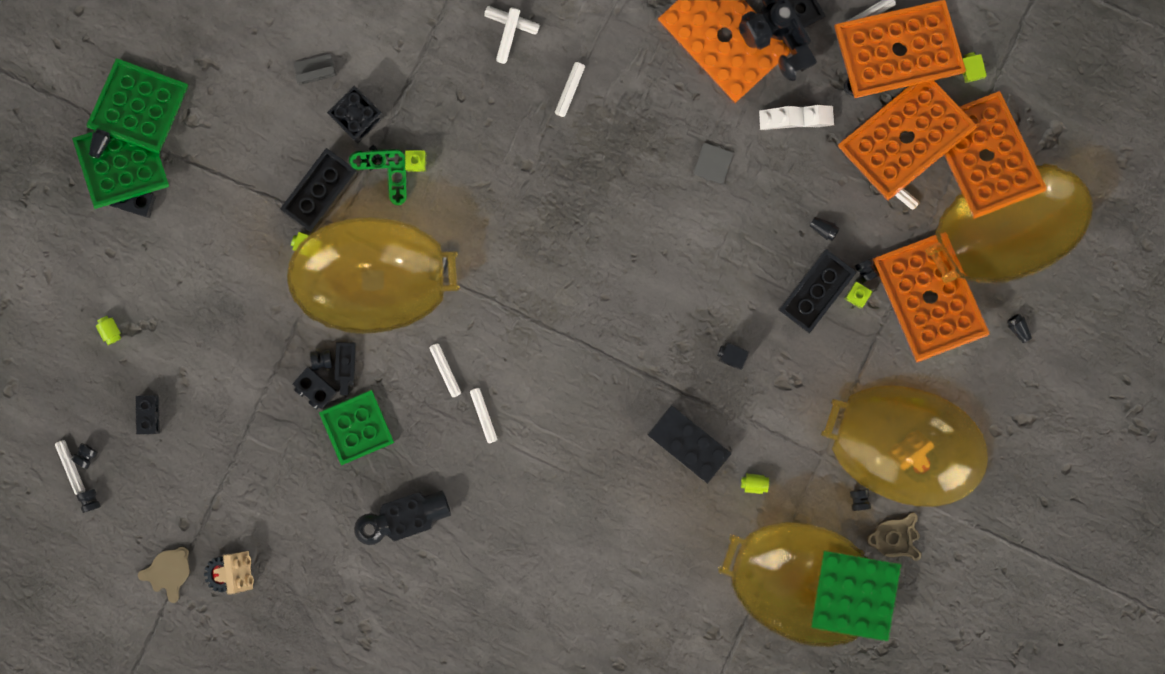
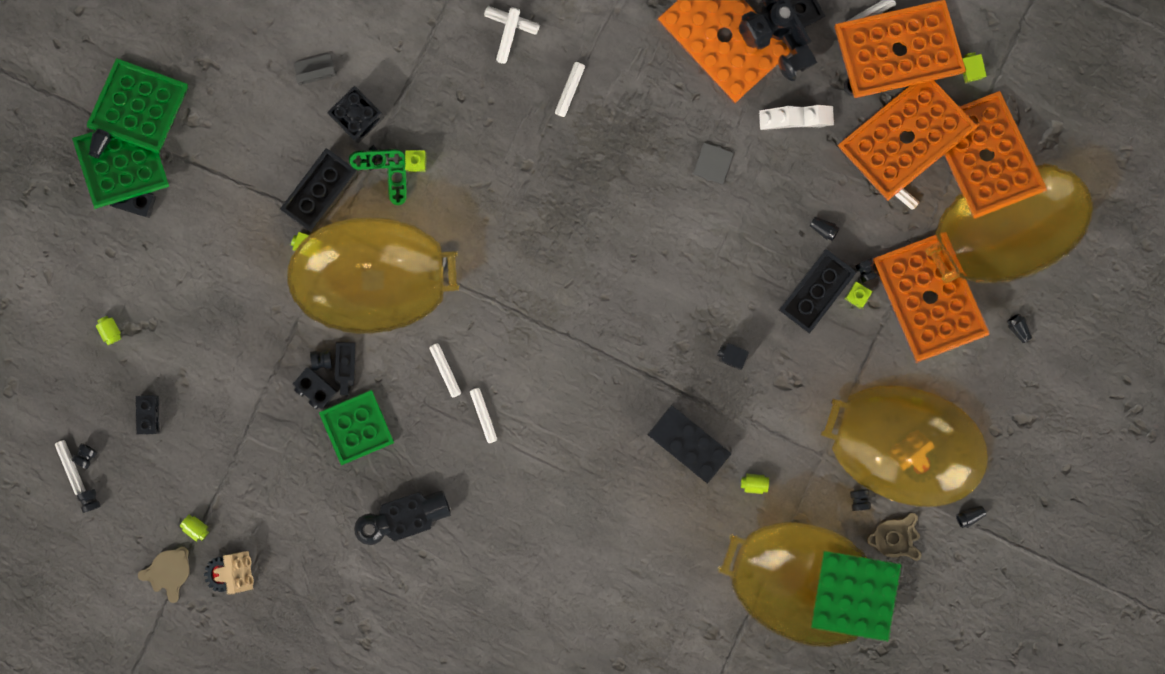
(194, 528): none -> lime brick
(970, 516): none -> black cone

